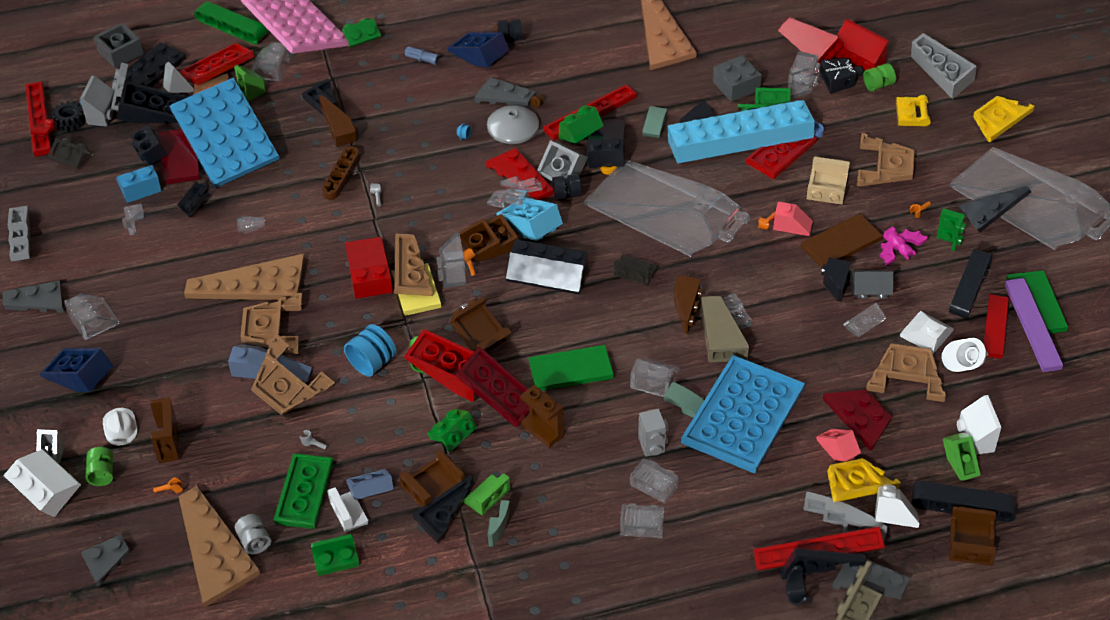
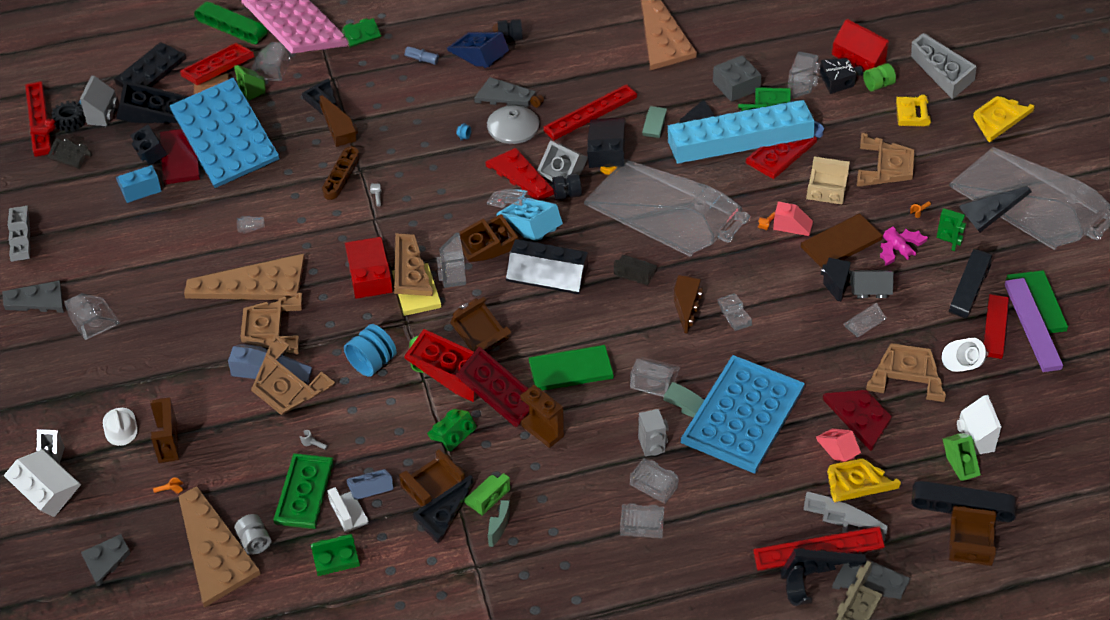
(78, 368): dark blue slope -> none
(99, 466): bright green wheel -> none
(118, 45): dark grey brick -> none
(118, 84): light grey wing -> none
(132, 214): clear bracket -> none
(174, 81): light grey slope -> none
(194, 198): black hinge -> none
(468, 255): orange hand -> none
(529, 185): clear slope -> none
(580, 124): green slope -> none
(721, 331): dark tan slope -> none
(811, 39): slope -> none
(894, 507): white slope -> none
(926, 332): white slope -> none

